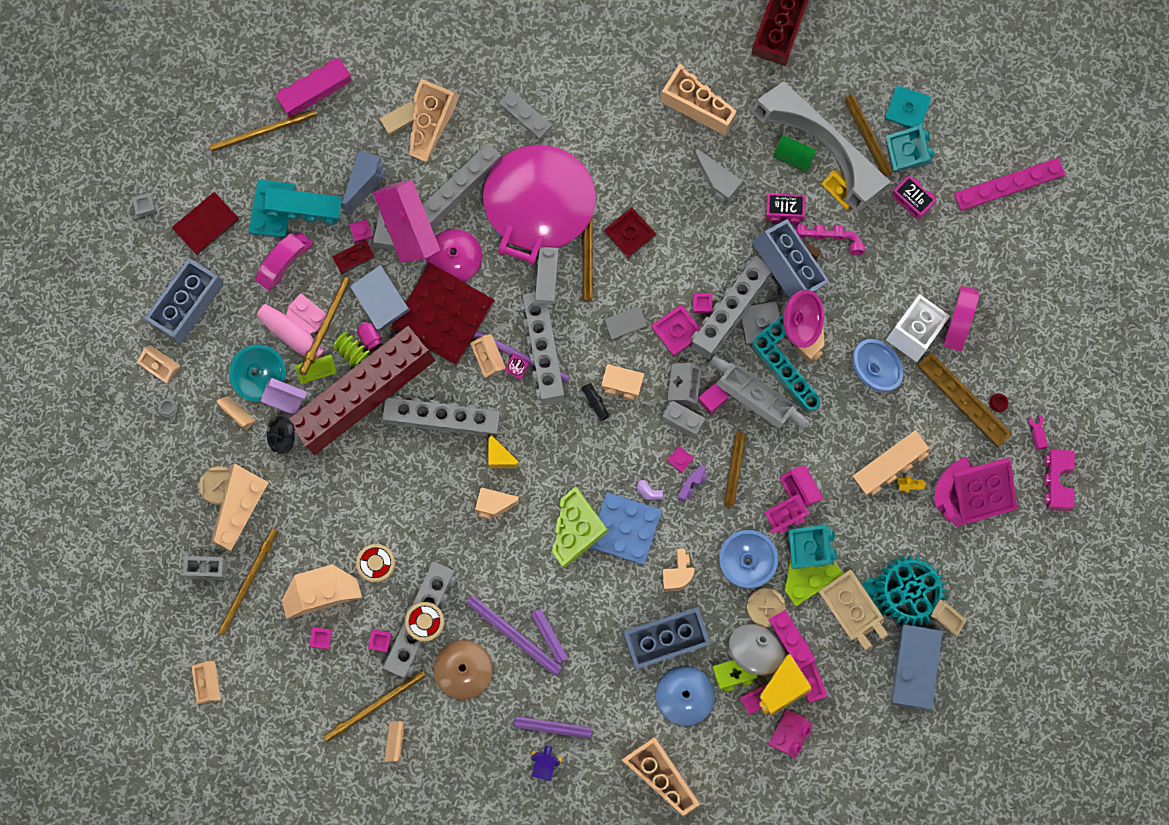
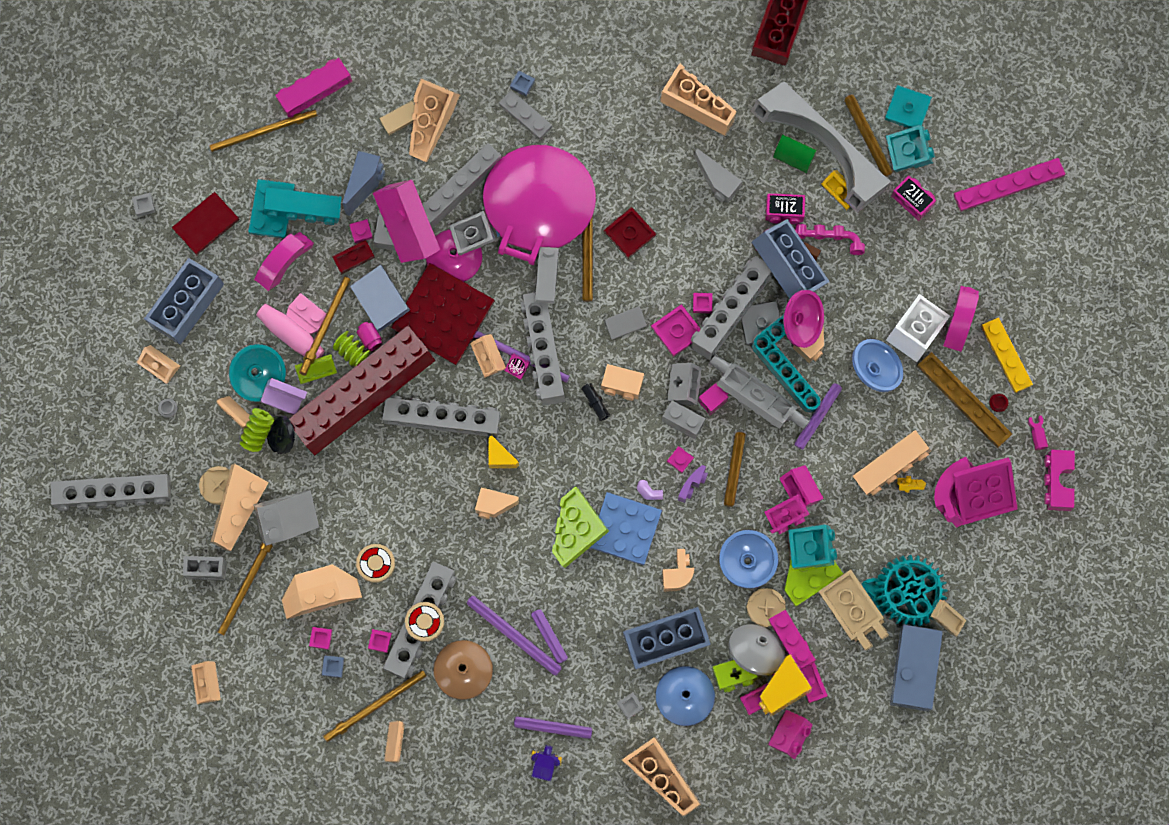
(61, 490): none -> light grey brick
(256, 430): none -> lime piece
(286, 517): none -> light grey slope
(333, 666): none -> sand blue plate
(472, 233): none -> light grey slope
(522, 83): none -> sand blue plate
(630, 705): none -> light grey tile
(818, 415): none -> medium lavender axle
(1006, 355): none -> yellow plate

